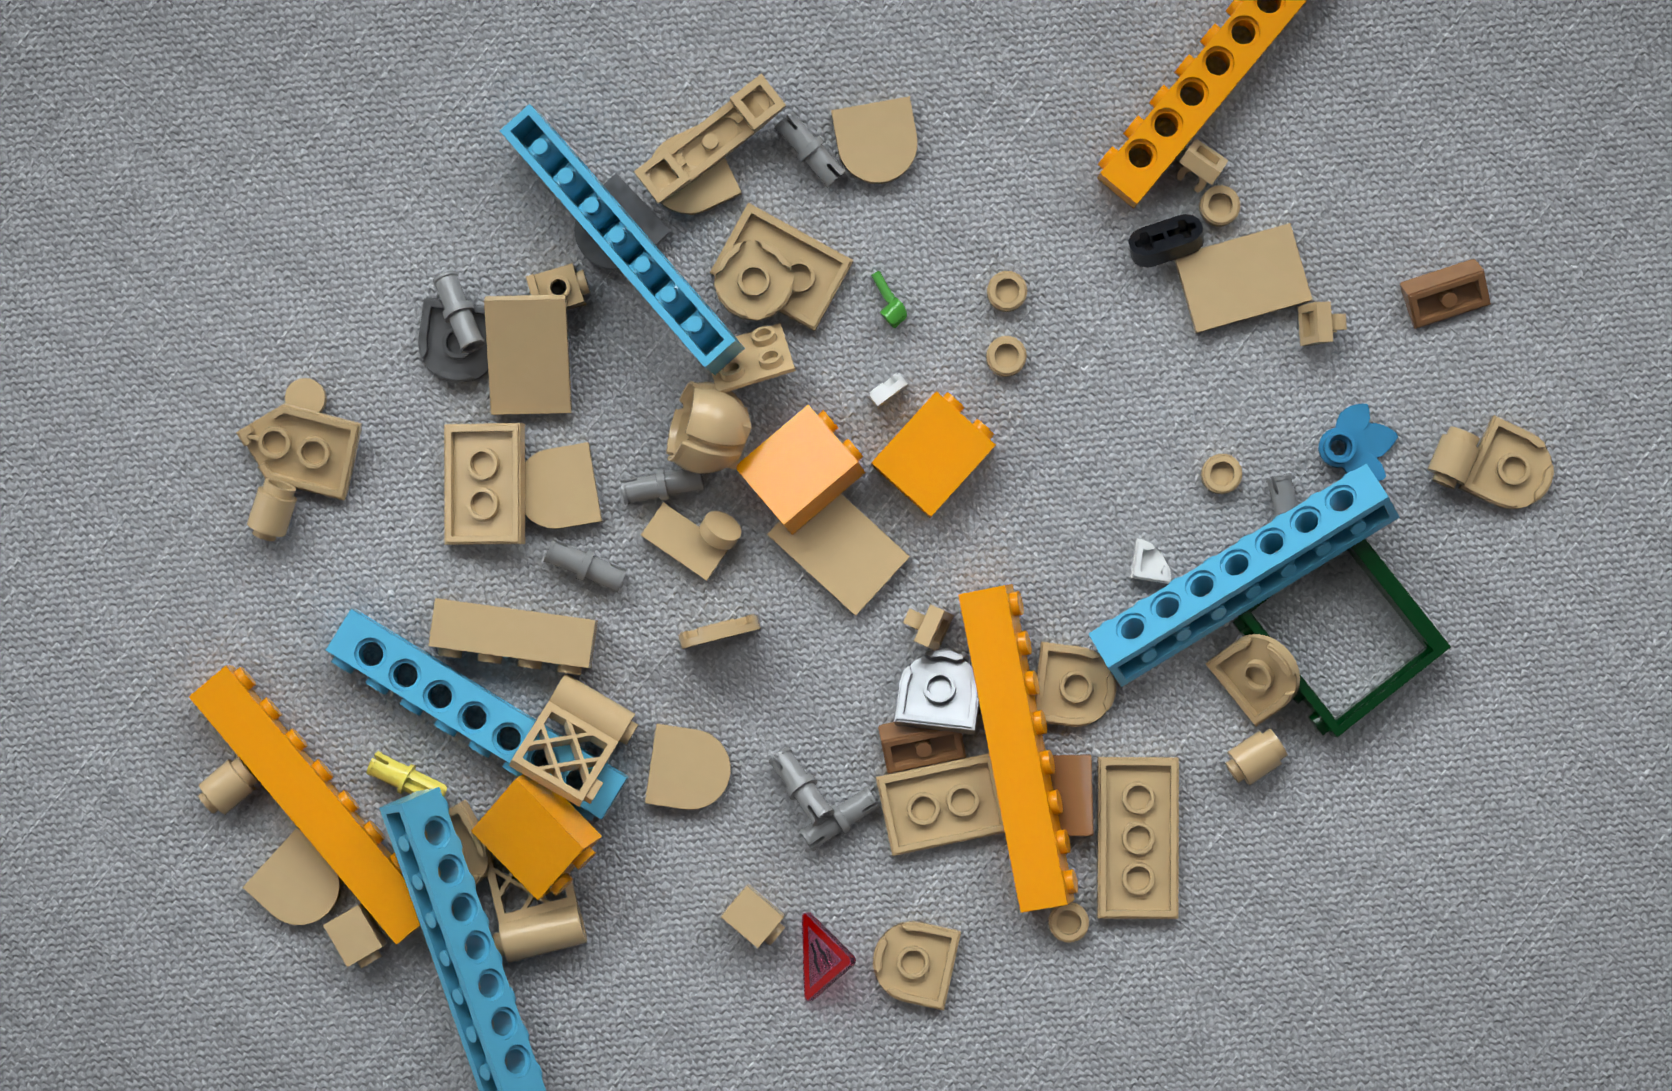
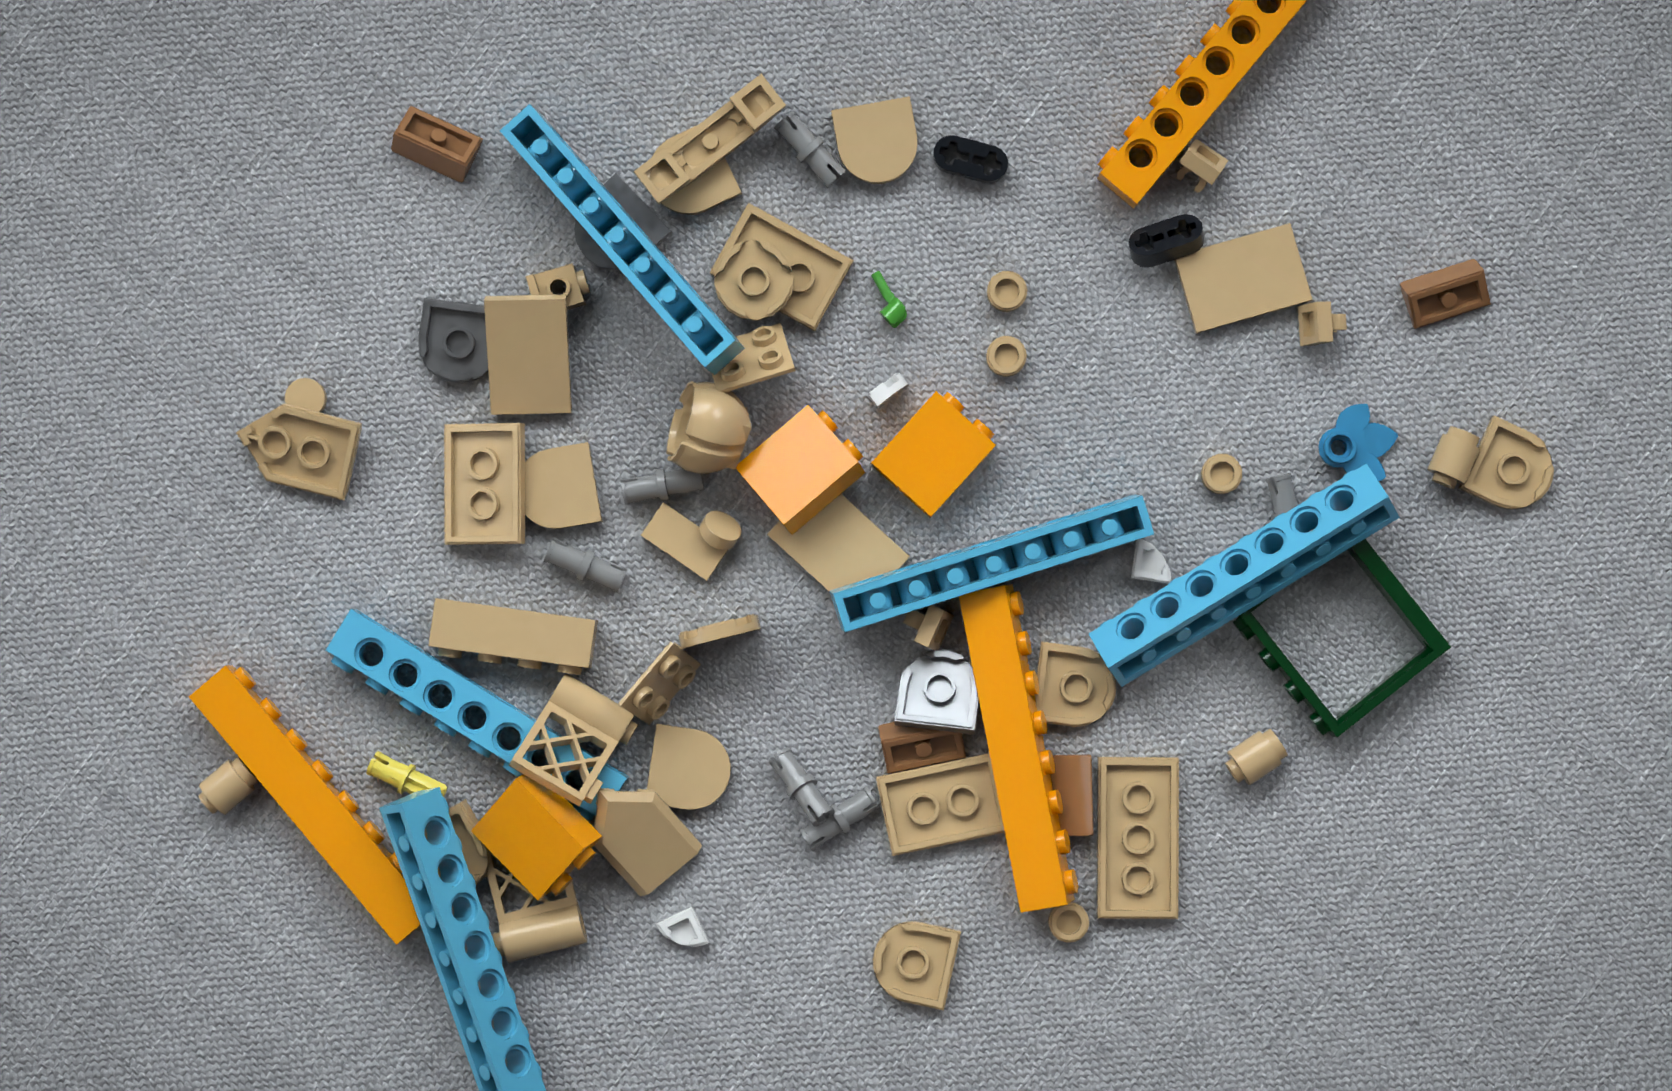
(272, 509): tan brick -> none
(296, 882): tan tile -> none
(356, 936): tan brick -> none
(436, 144): none -> medium nougat slope
(458, 311): light grey pin -> none
(642, 837): none -> tan tile
(660, 683): none -> tan hinge
(684, 928): none -> white tile
(754, 917): tan brick -> none
(823, 957): piece -> none
(973, 149): none -> black beam
(991, 562): none -> medium azure brick
(1219, 206): tan tile -> none
(1257, 675): tan tile -> none

